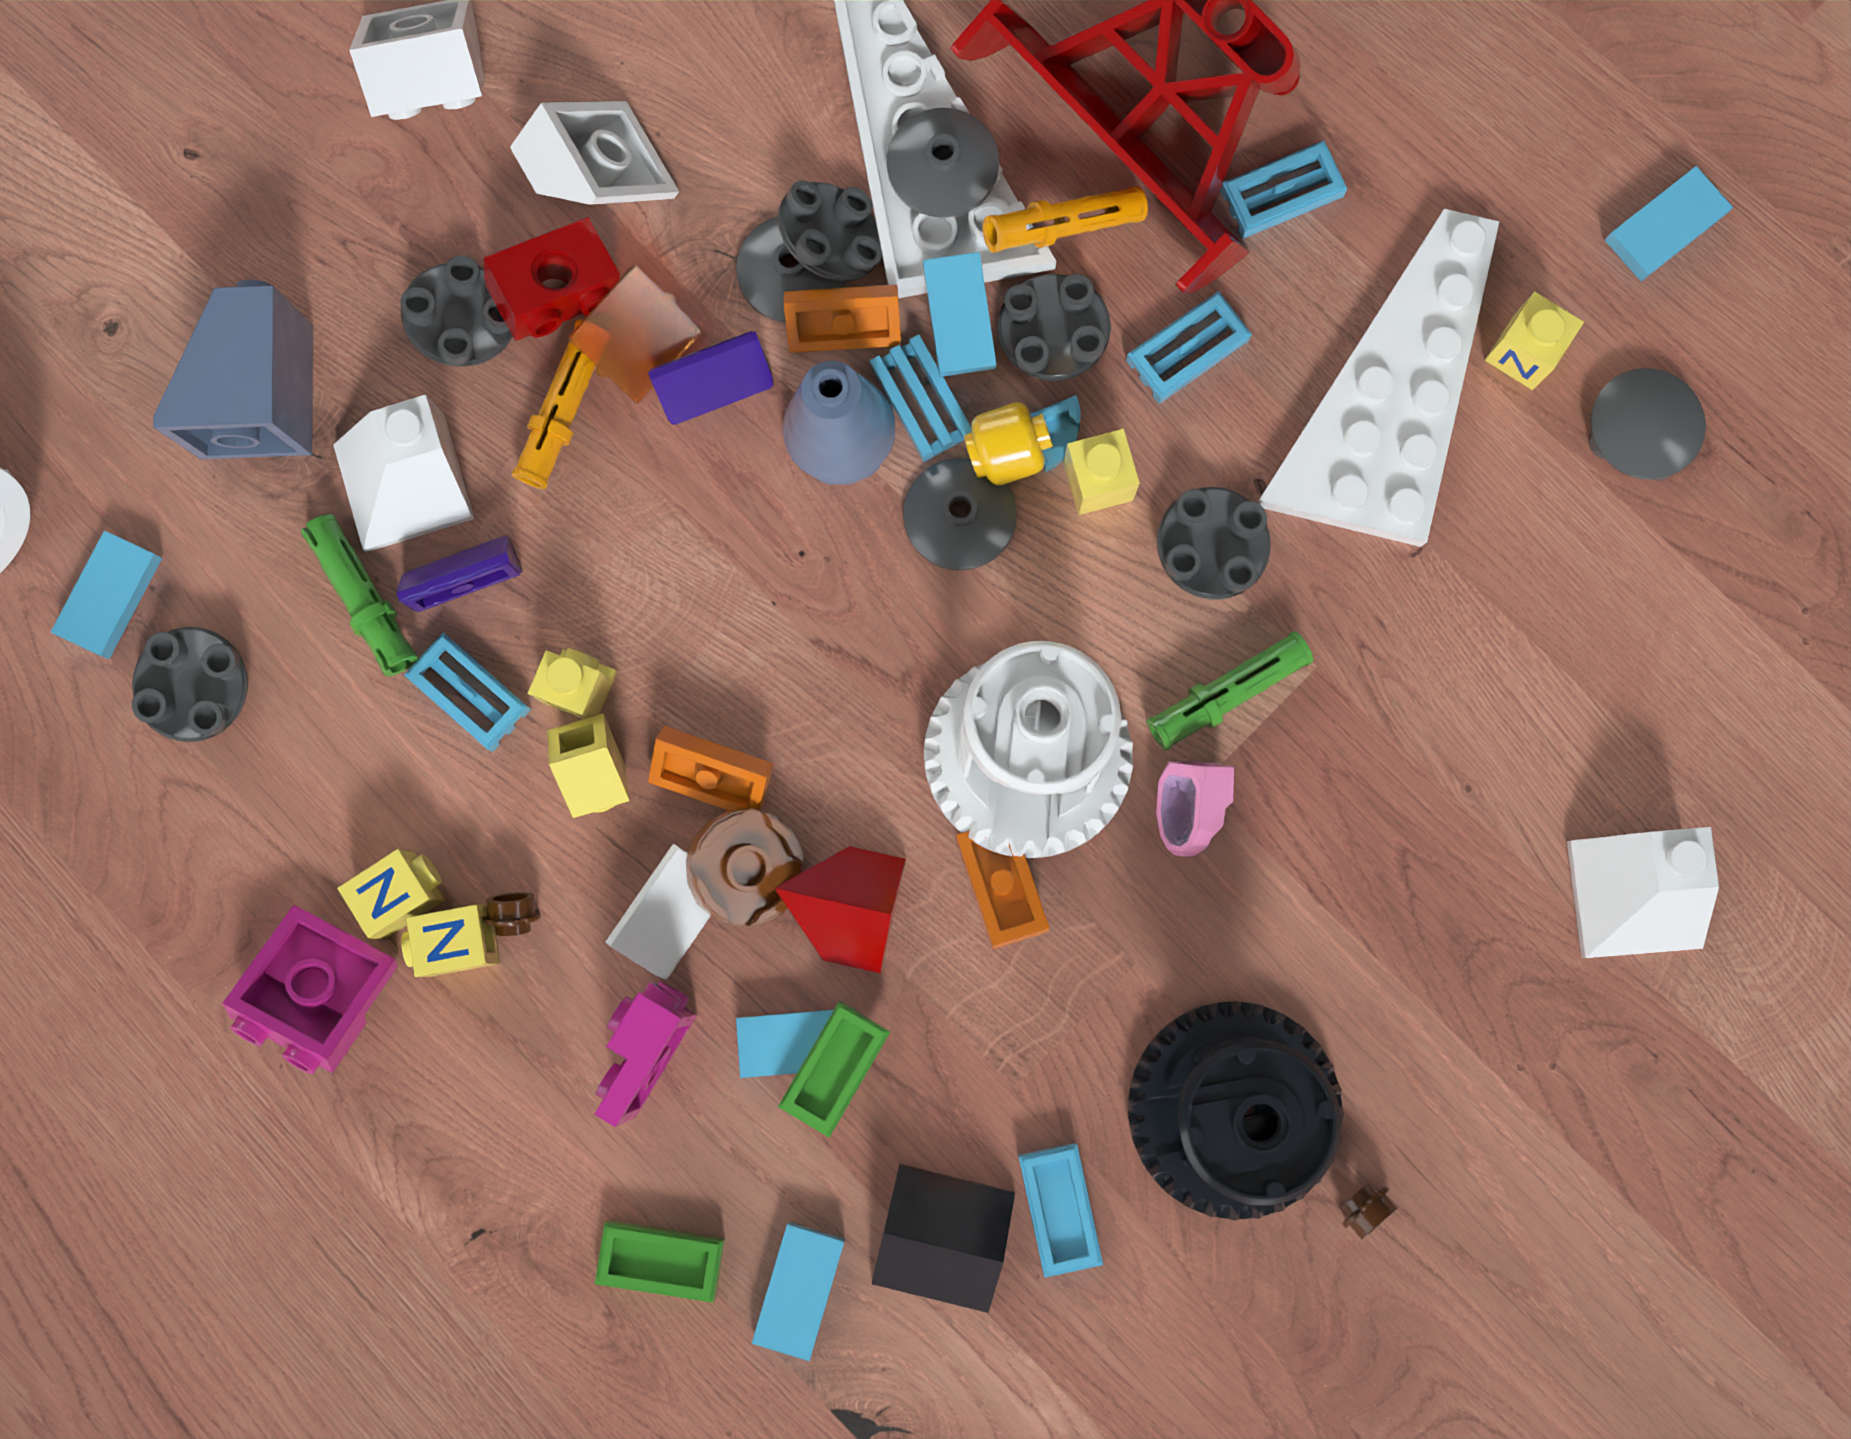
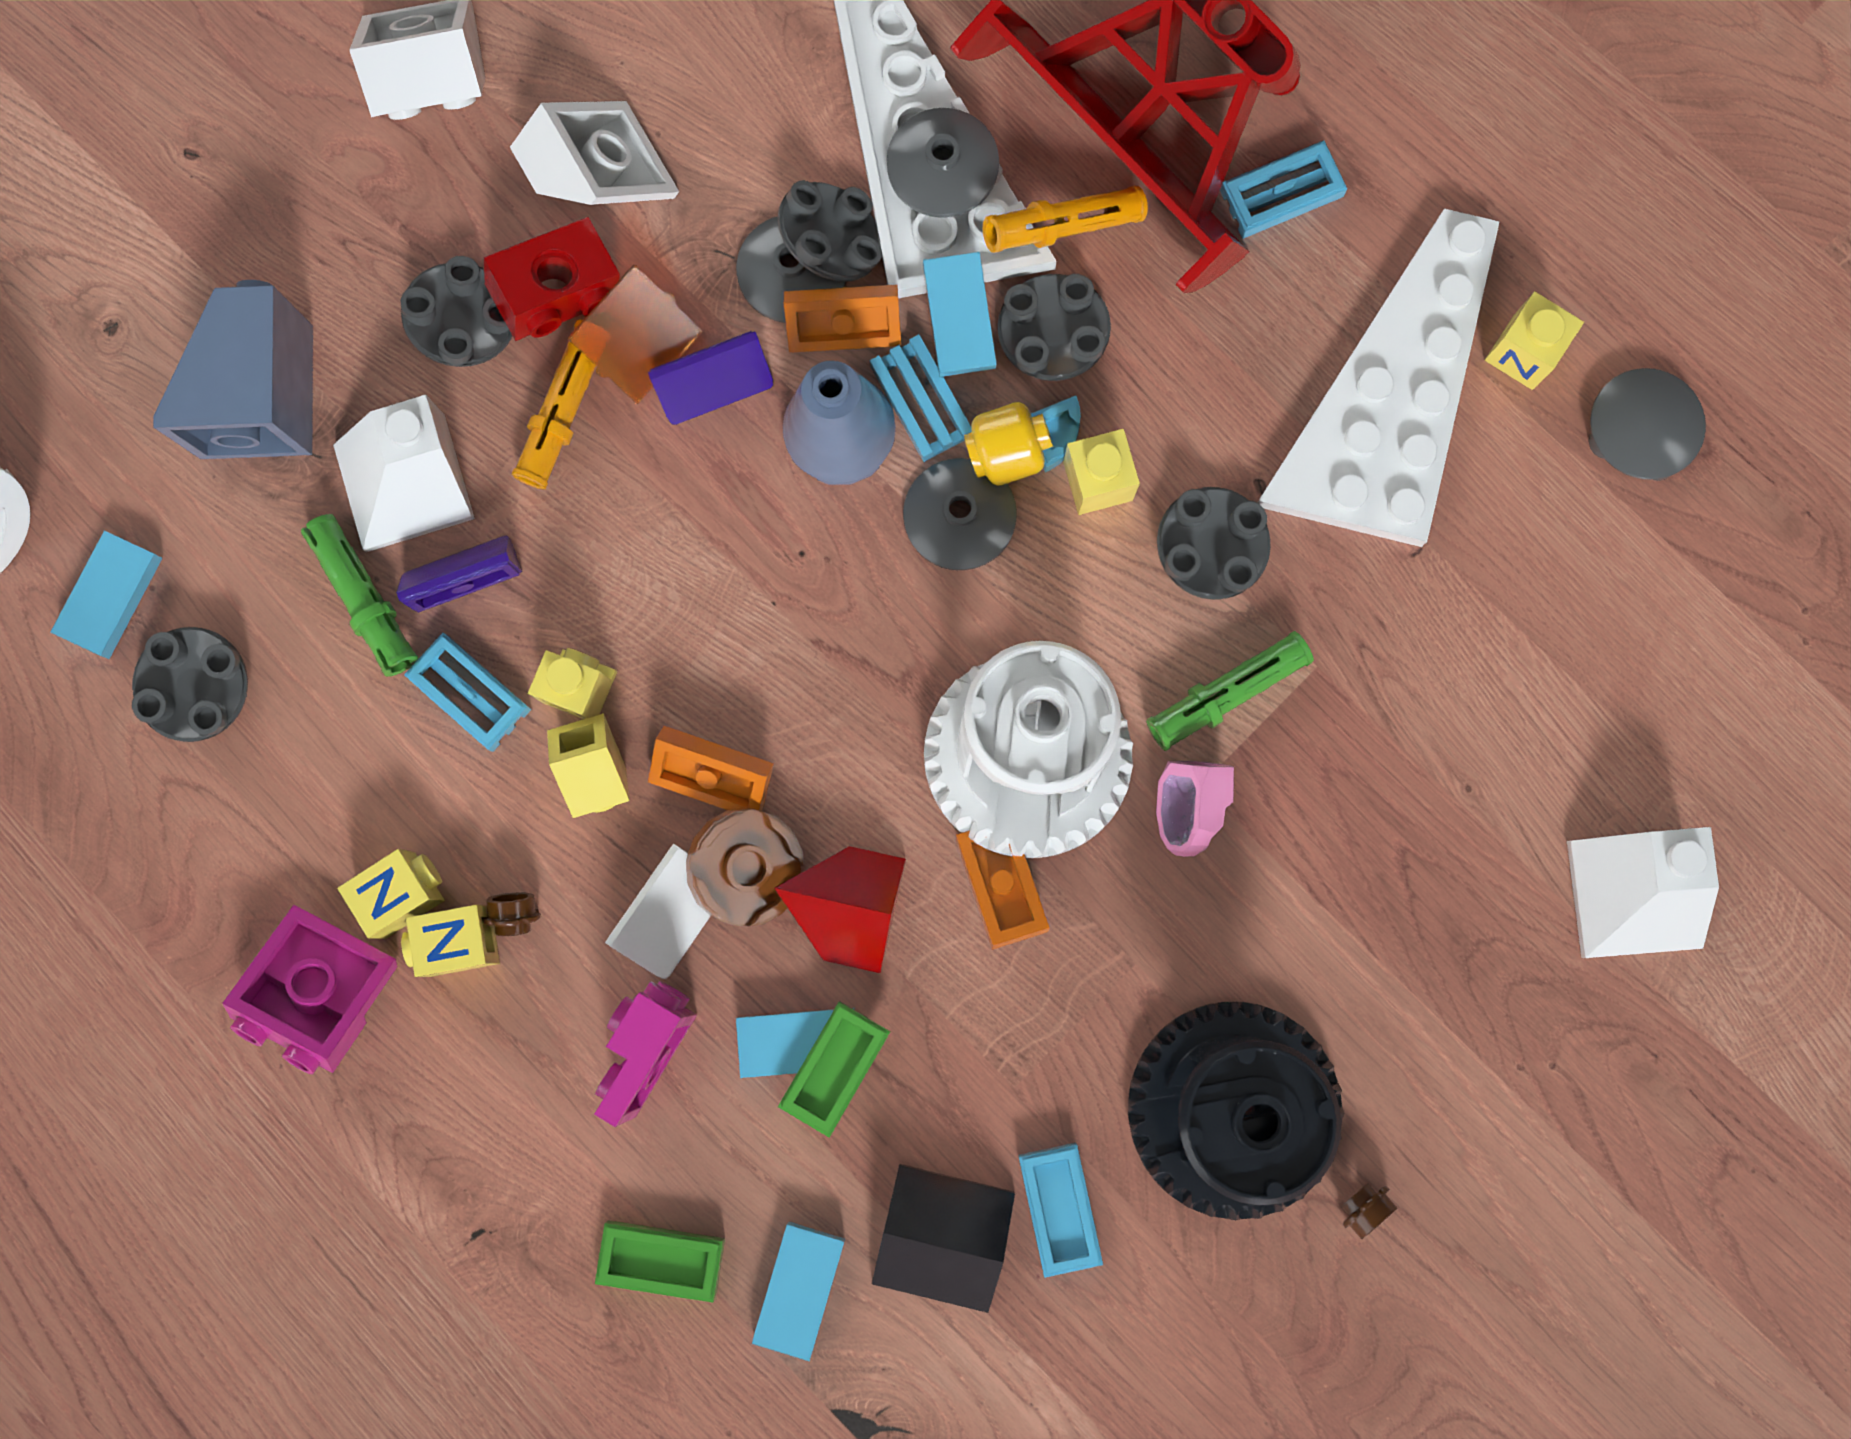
(1151, 375): medium azure tile -> none
(1668, 223): medium azure tile -> none

